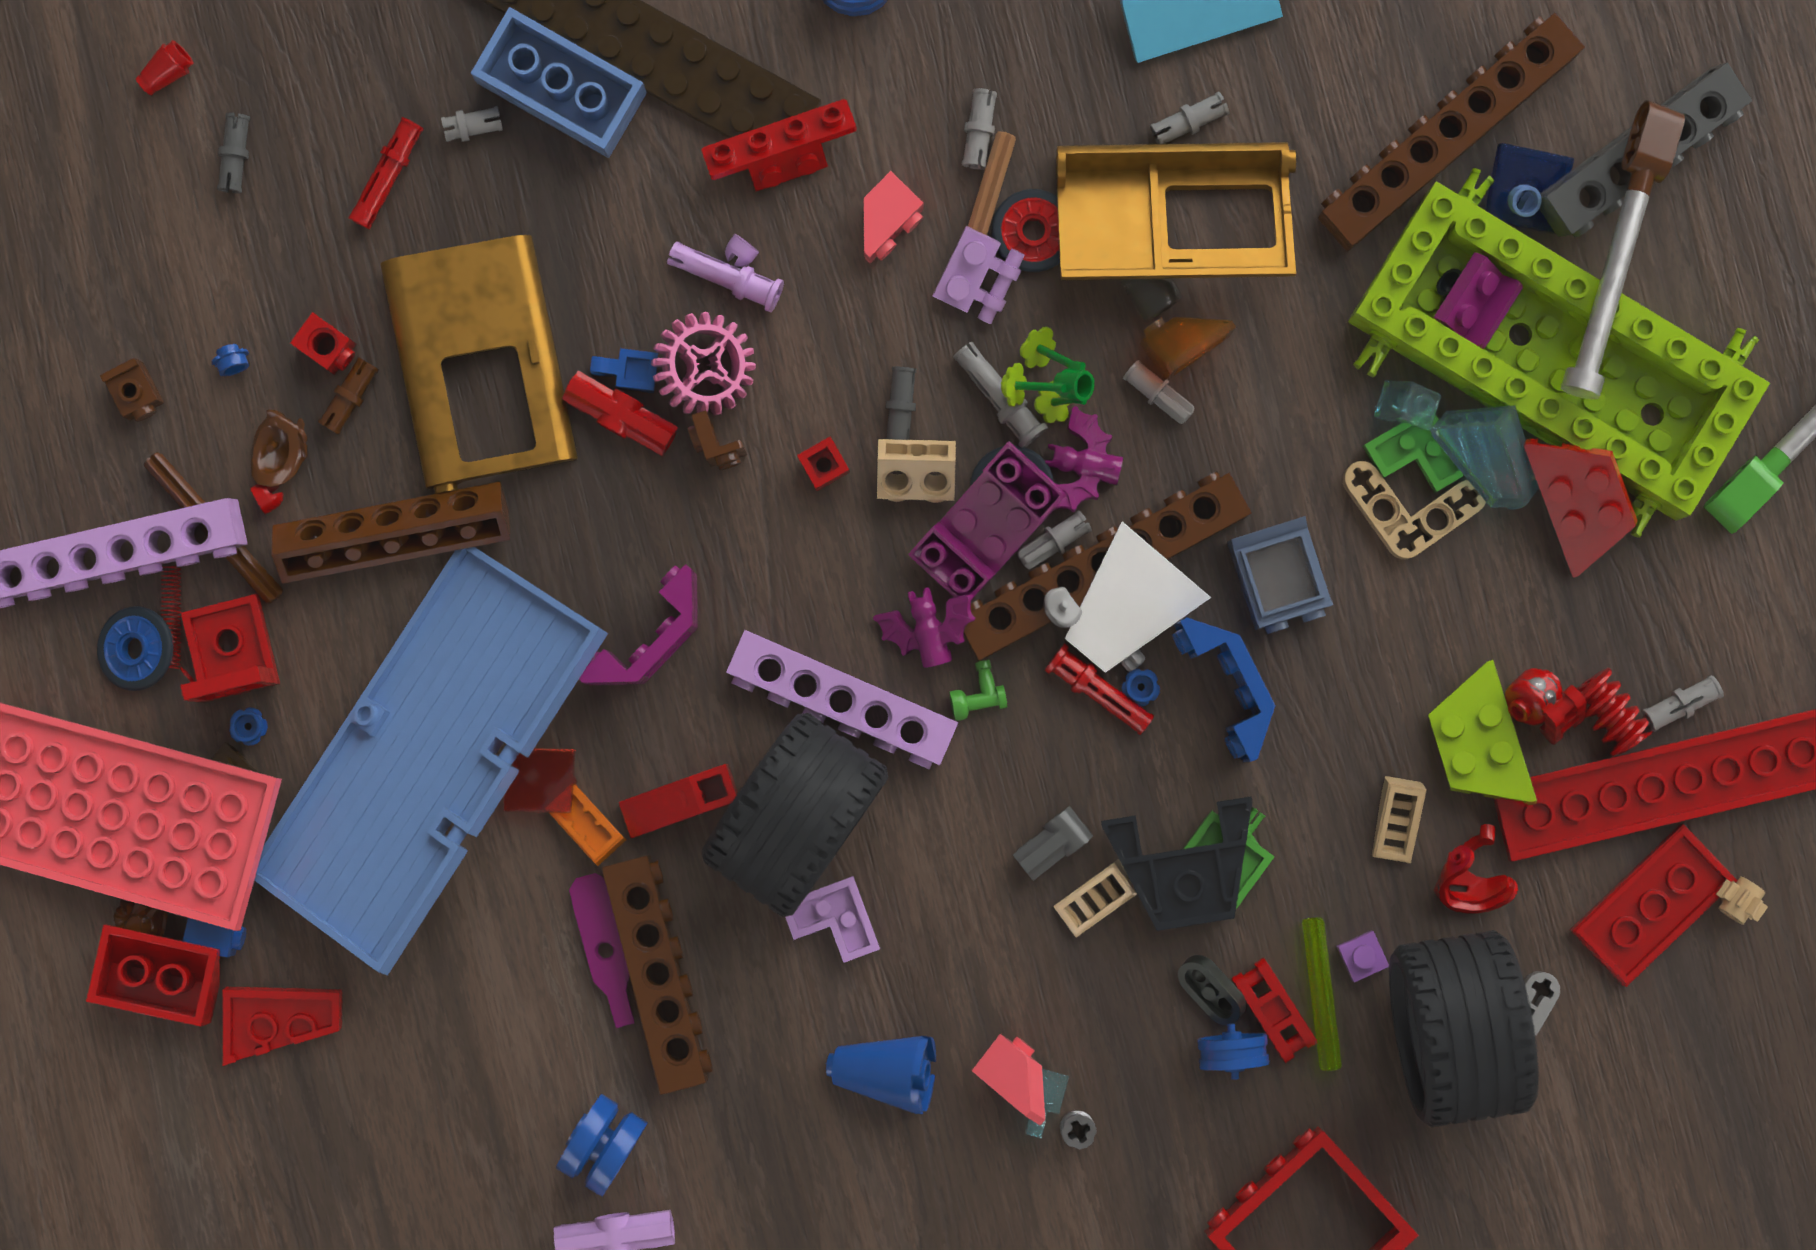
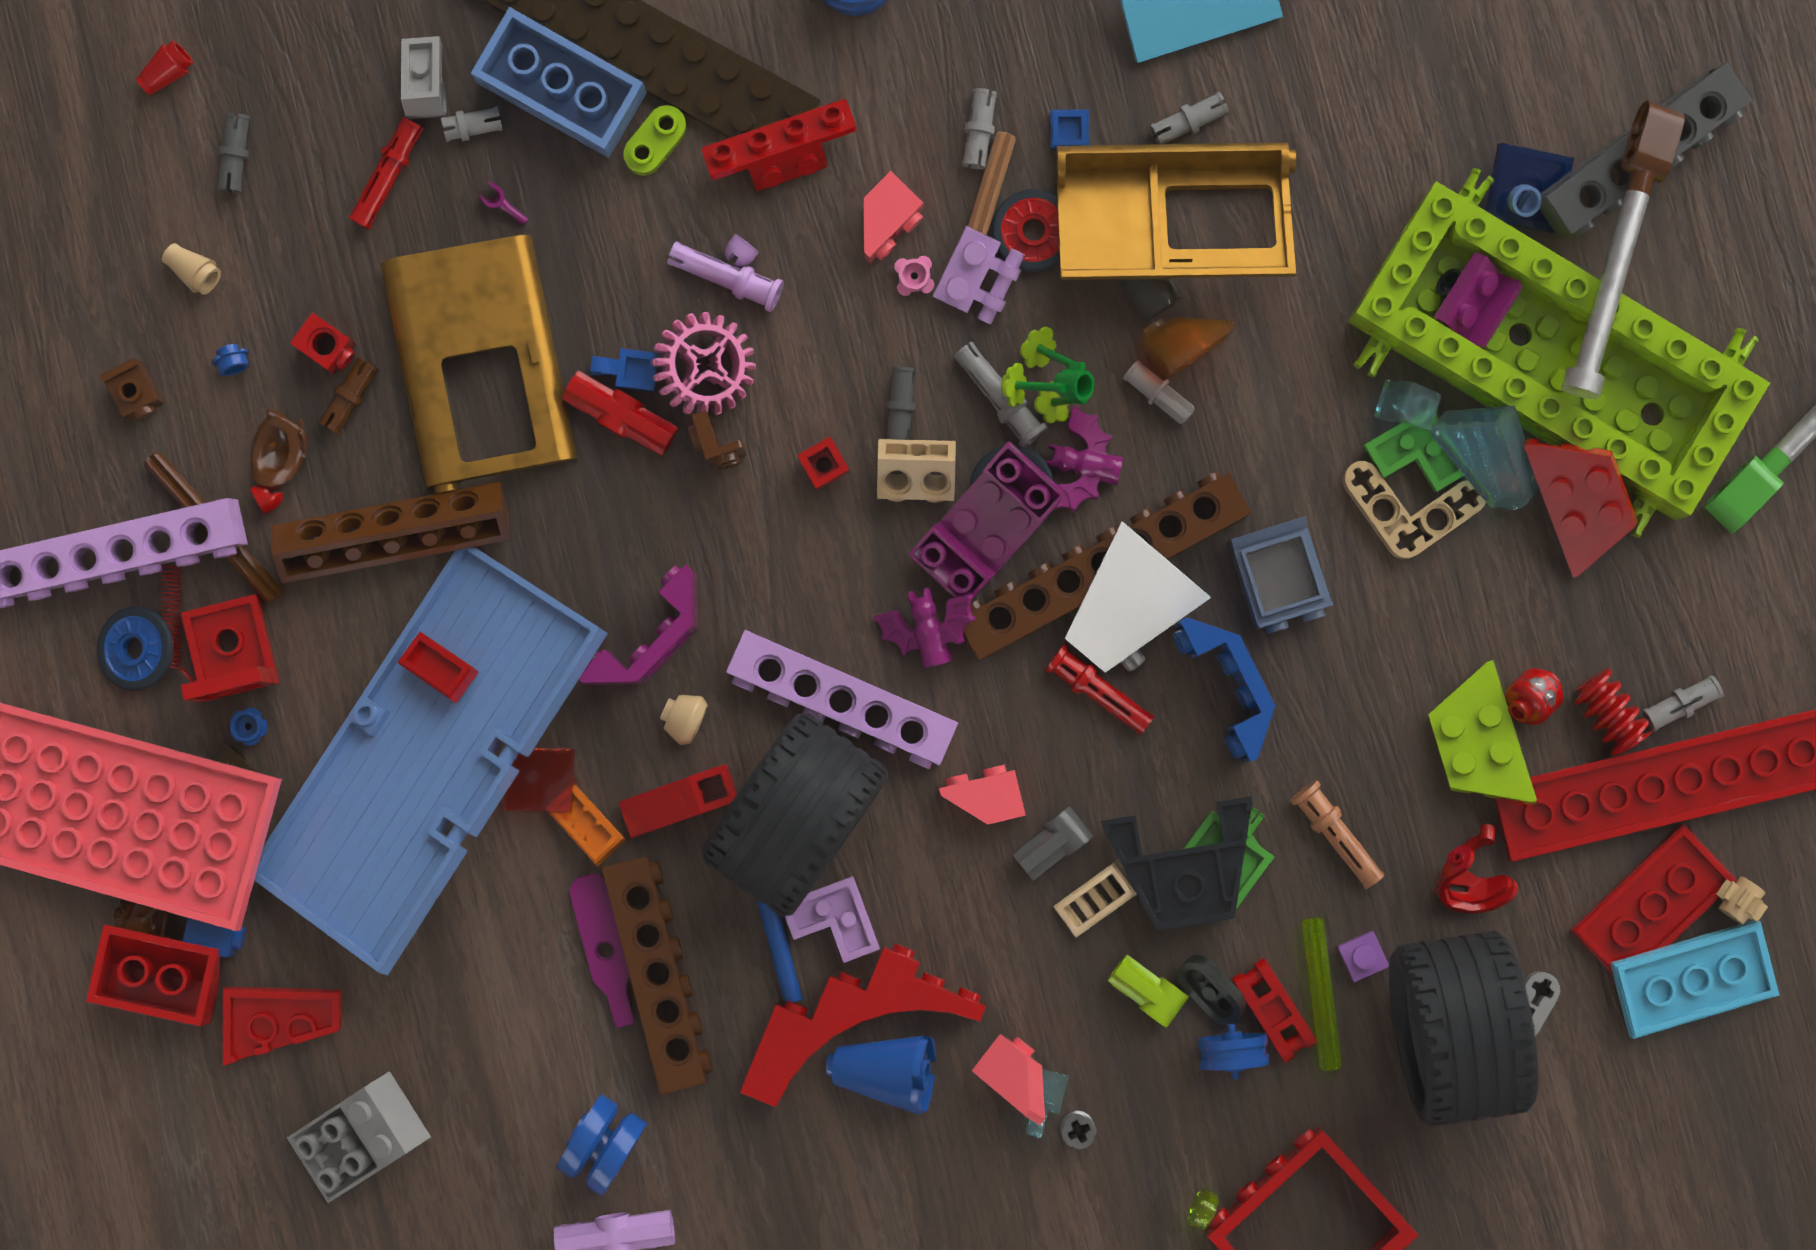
(193, 269): none -> tan cone
(358, 1137): none -> light grey slope
(421, 78): none -> light grey plate
(438, 667): none -> red tile
(503, 204): none -> magenta hand
(656, 140): none -> lime plate
(684, 717): none -> tan cone
(780, 954): none -> blue piece
(892, 988): none -> red arch
(906, 268): none -> bright pink plate
(988, 798): none -> coral slope
(989, 696): bright green piece -> none
(1053, 540): light grey axle -> none
(1061, 607): light grey piece -> none
(1069, 128): none -> blue tile
(1145, 677): blue plate -> none
(1153, 994): none -> lime piece
(1202, 1209): none -> clear neon green tile
(1326, 819): none -> nougat pin
(1390, 787): tan slope -> none
(1558, 49): reddish brown brick -> none
(1563, 714): red plate -> none
(1694, 979): none -> medium azure tile

